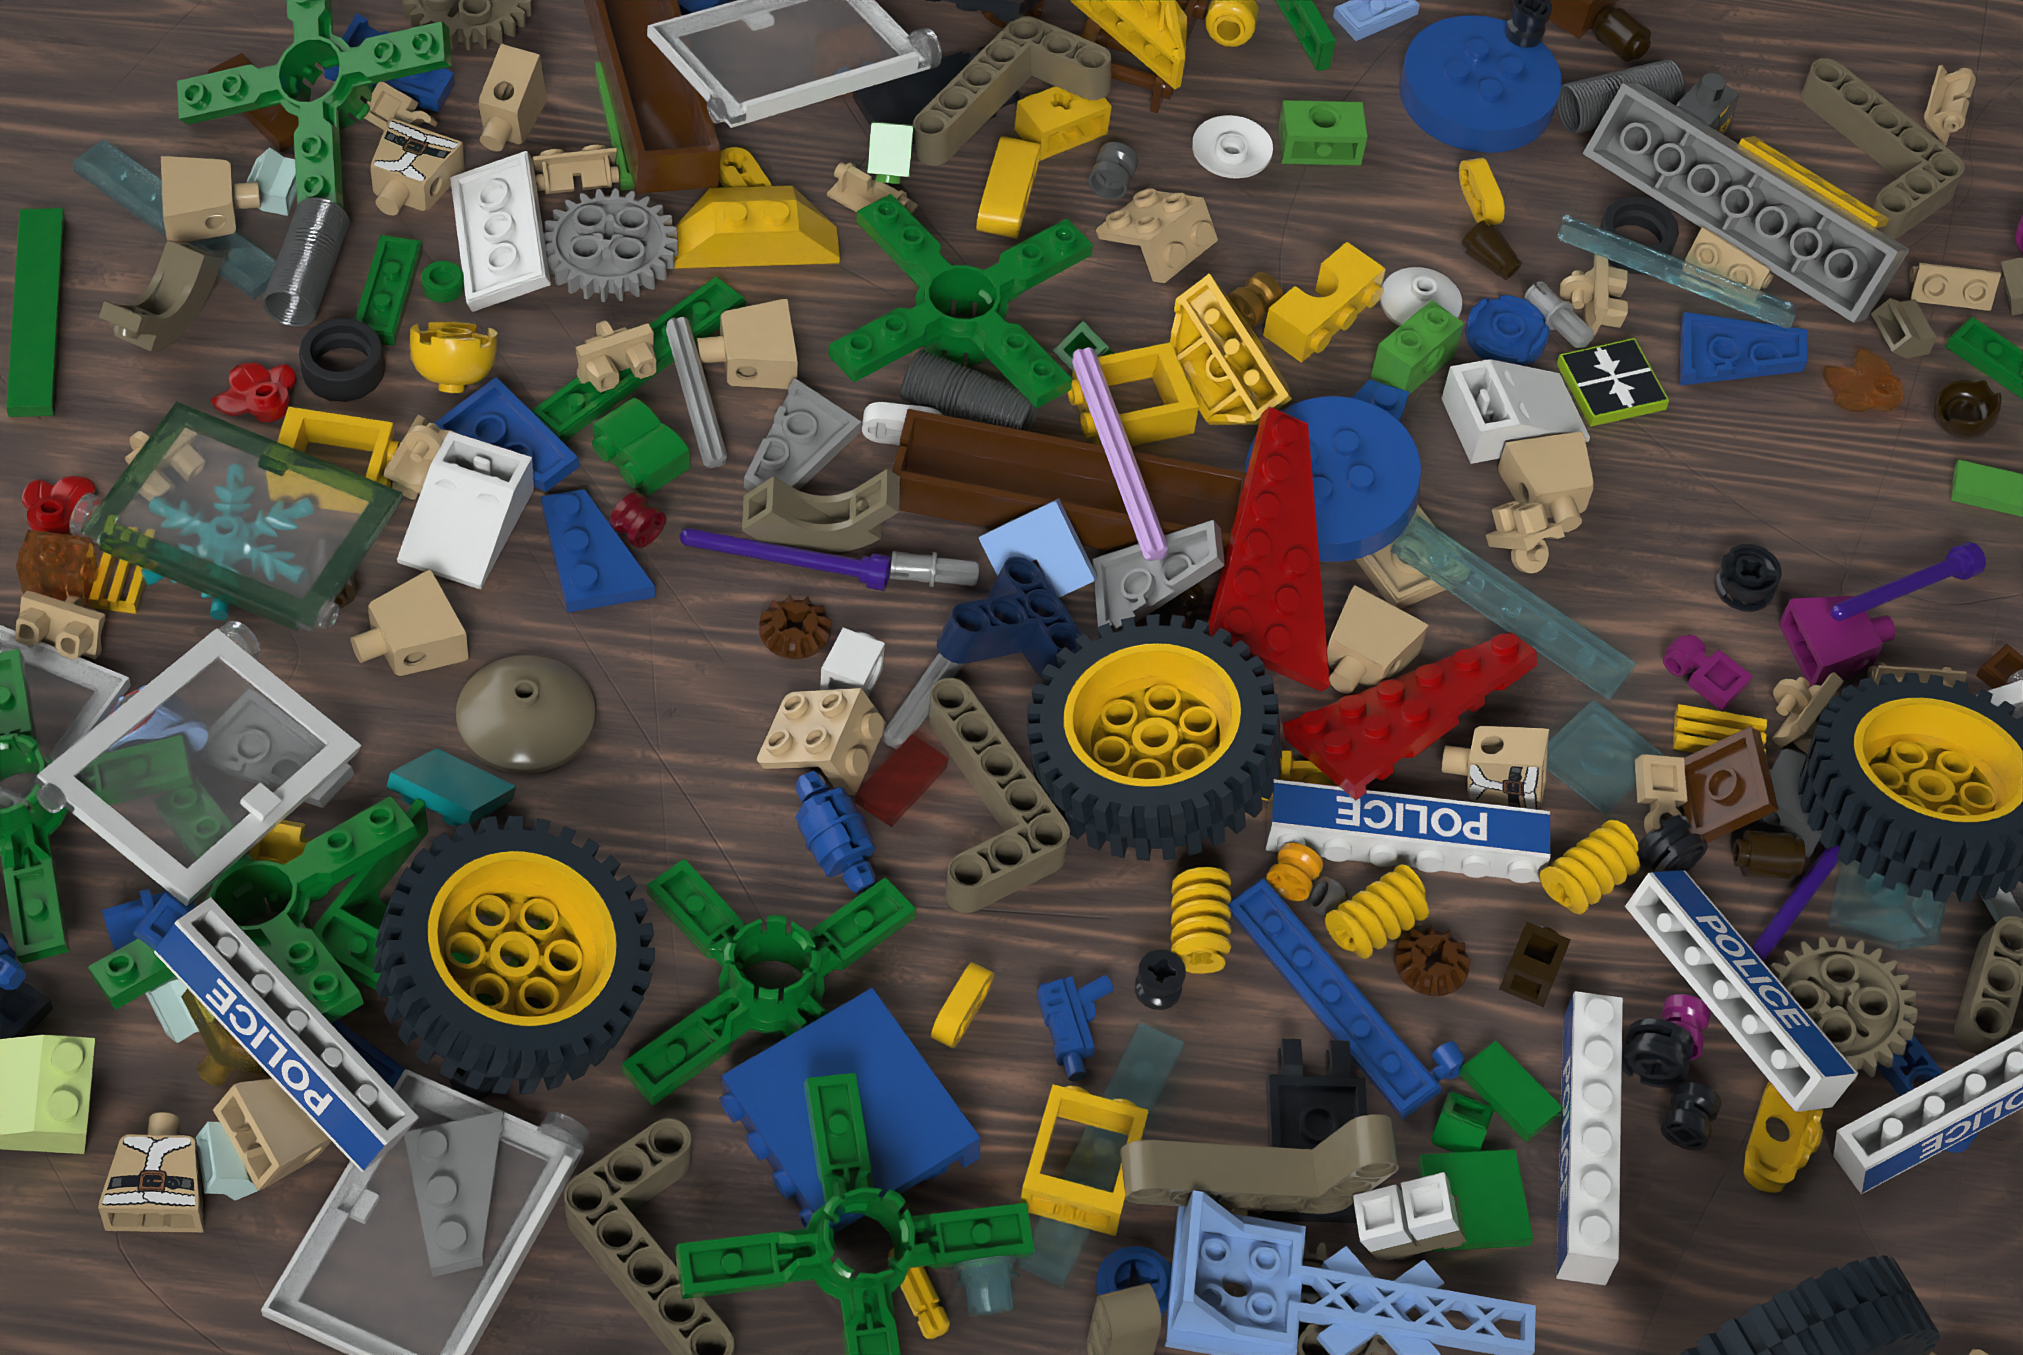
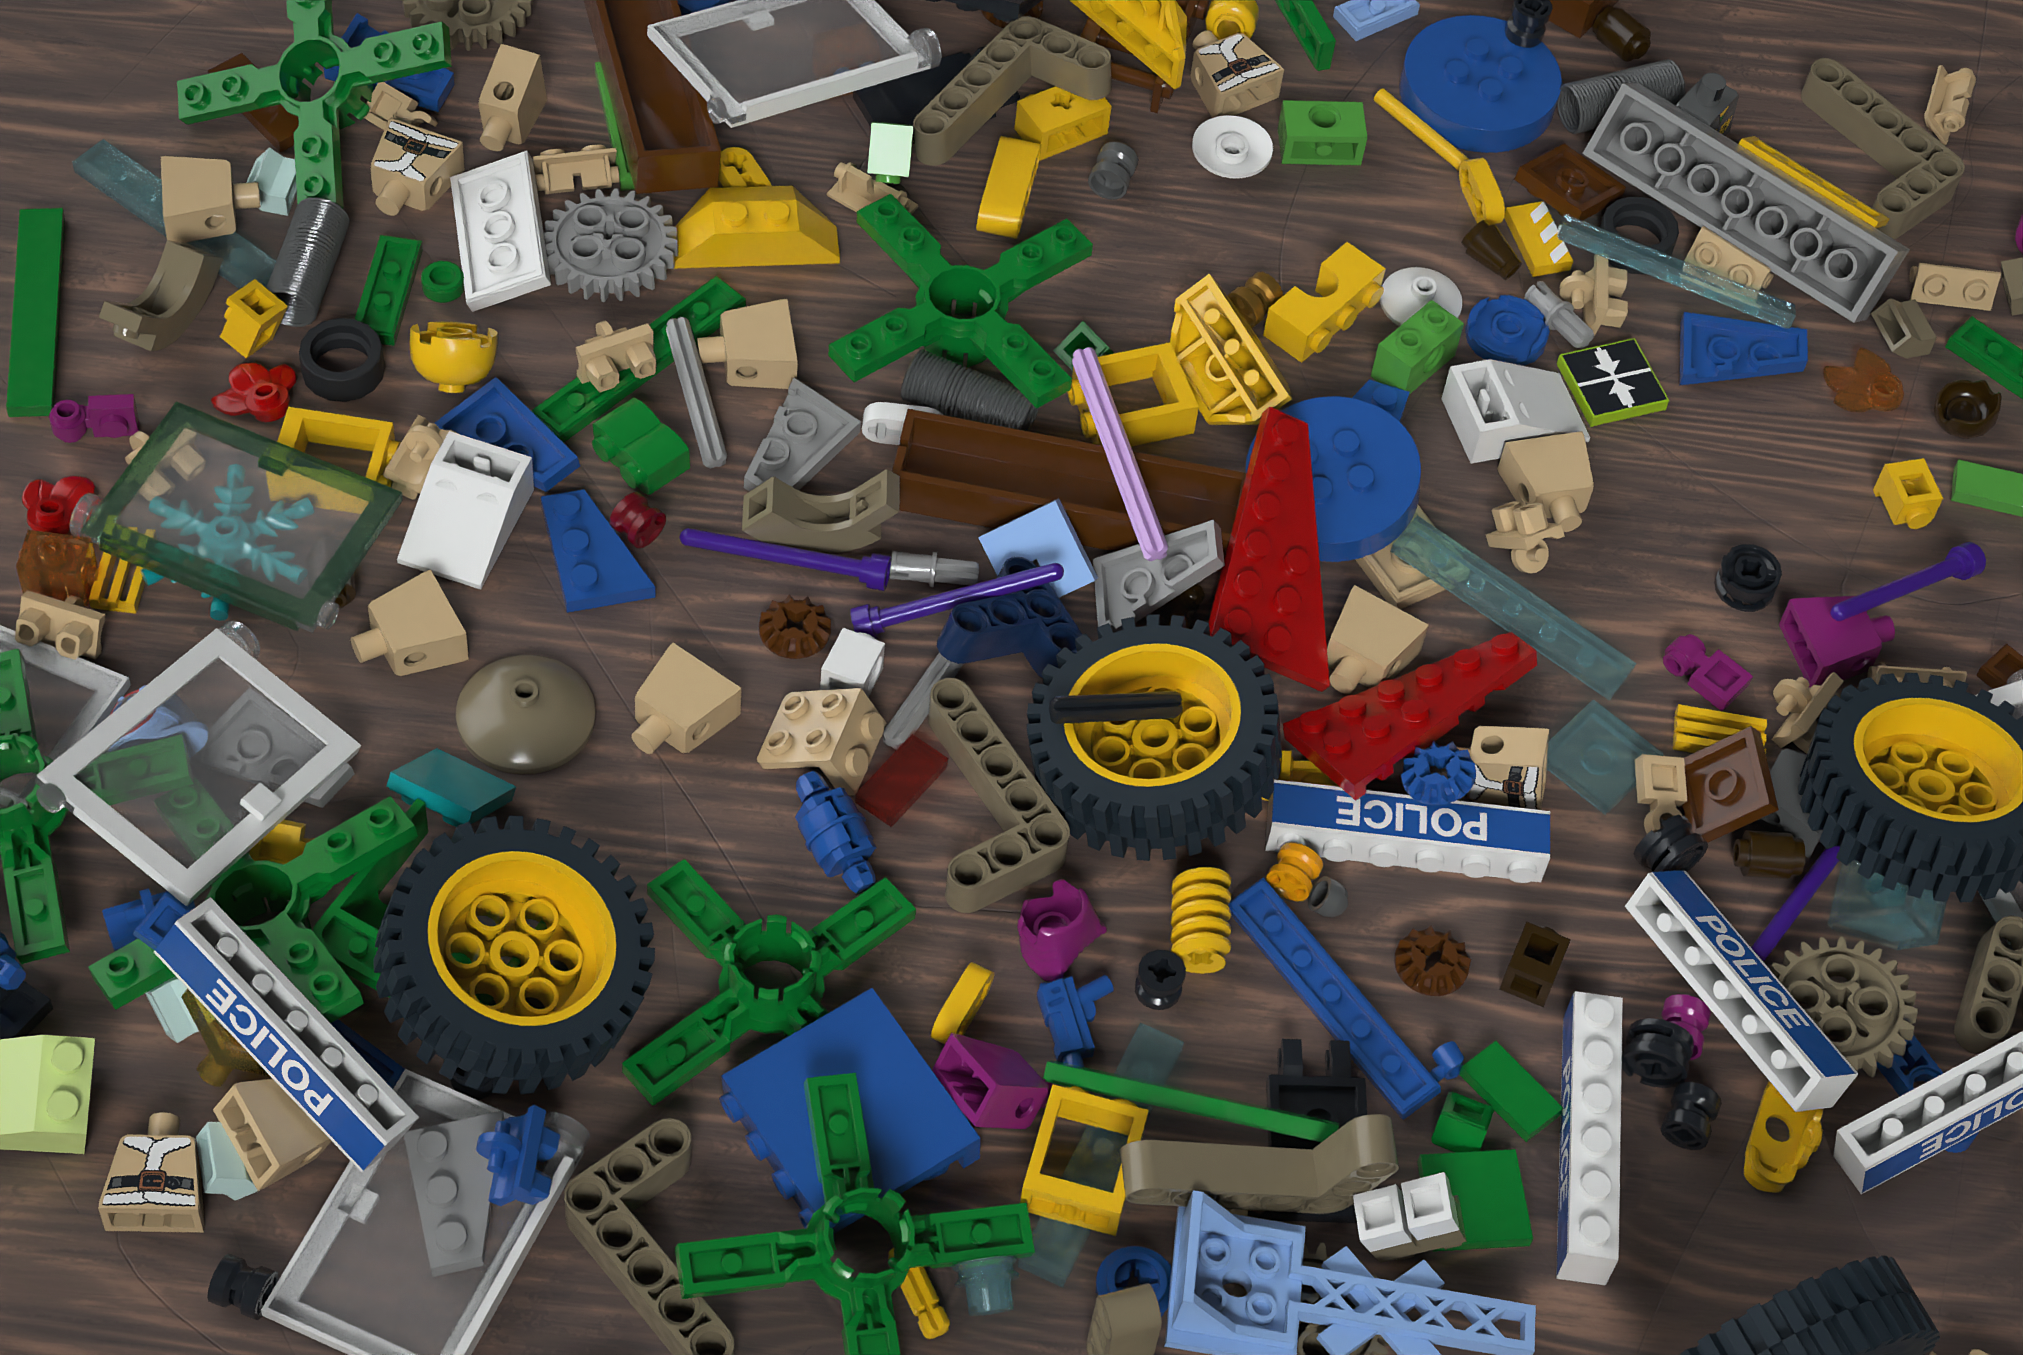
(105, 414): none -> magenta plate
(241, 1286): none -> black wheel
(252, 318): none -> yellow brick
(514, 1155): none -> blue hips
(683, 703): none -> tan torso
(874, 620): none -> dark purple piece
(991, 1083): none -> magenta torso
(1057, 929): none -> magenta hair
(1115, 707): none -> black axle
(1166, 227): tan bracket -> none
(1189, 1101): none -> green tile
(1233, 74): none -> tan torso
(1379, 912): yellow piece -> none
(1419, 128): none -> yellow bar
(1433, 787): none -> blue gear
(1537, 239): none -> yellow tile
(1569, 183): none -> reddish brown plate
(1592, 867): yellow piece -> none
(1910, 500): none -> yellow brick

